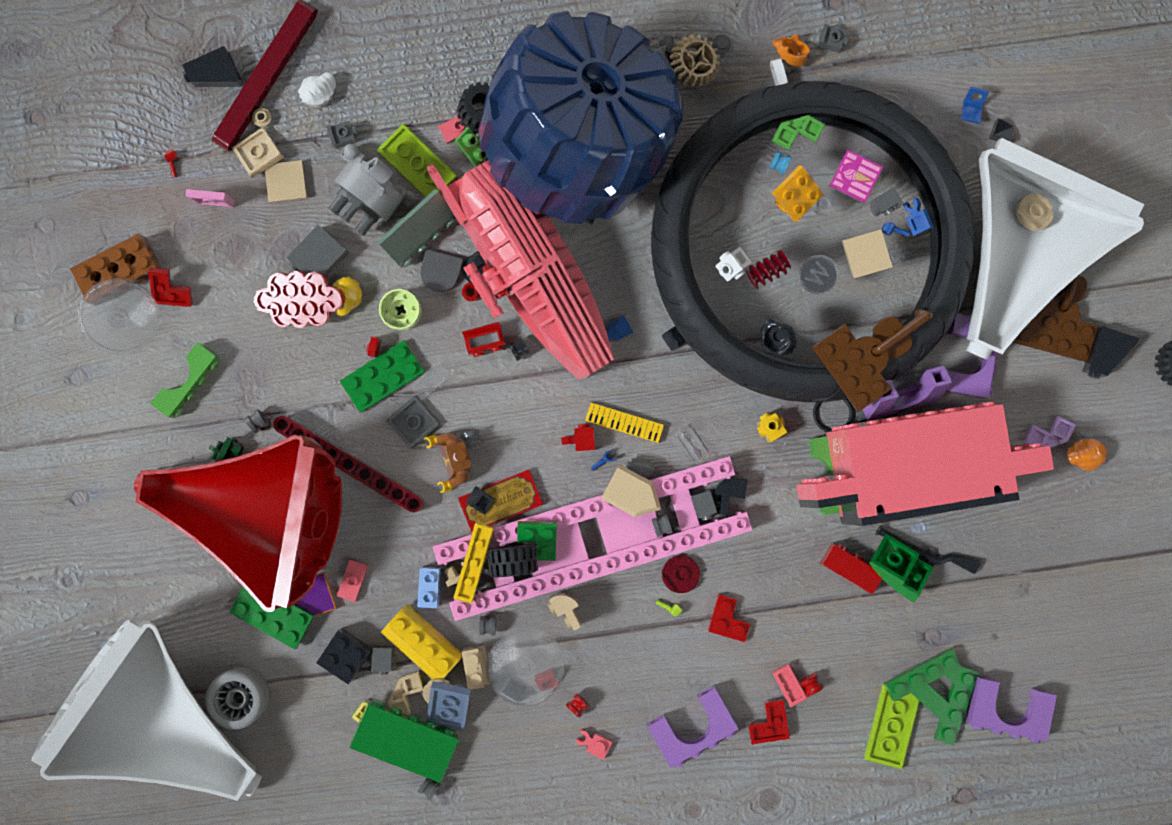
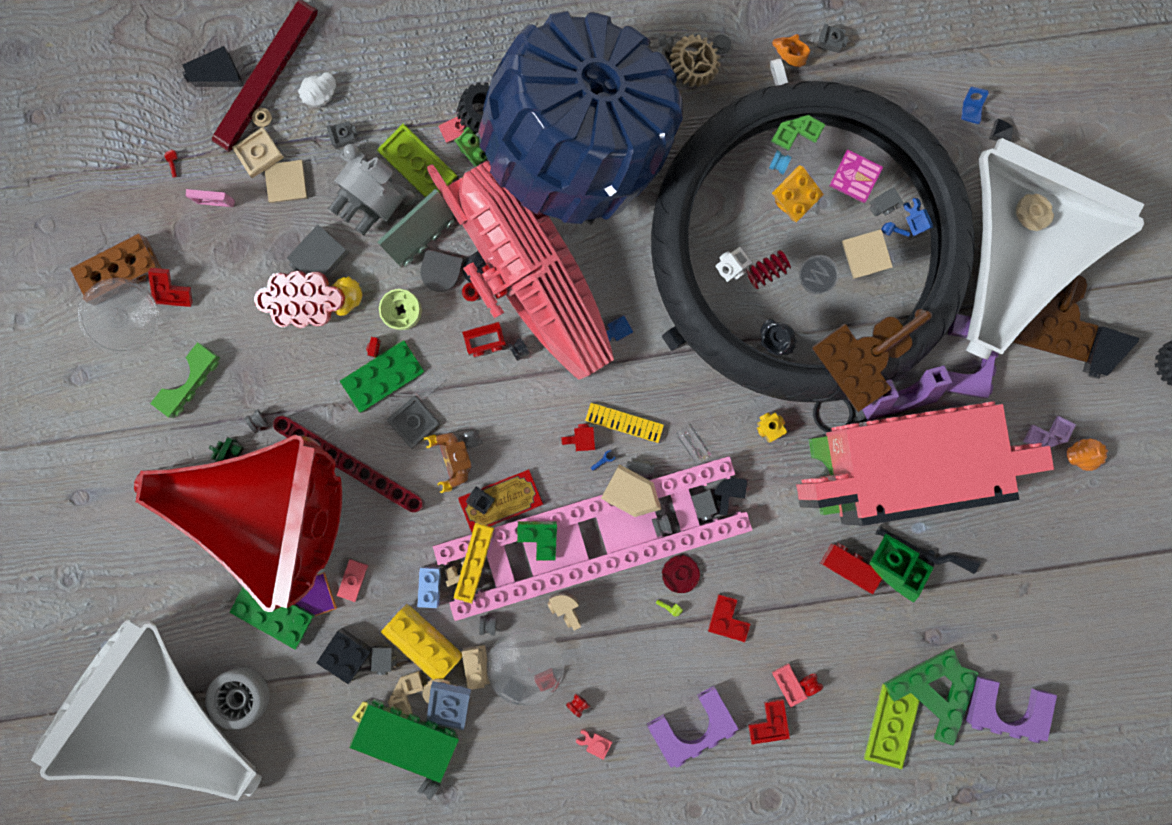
(512, 560): black tyre -> none

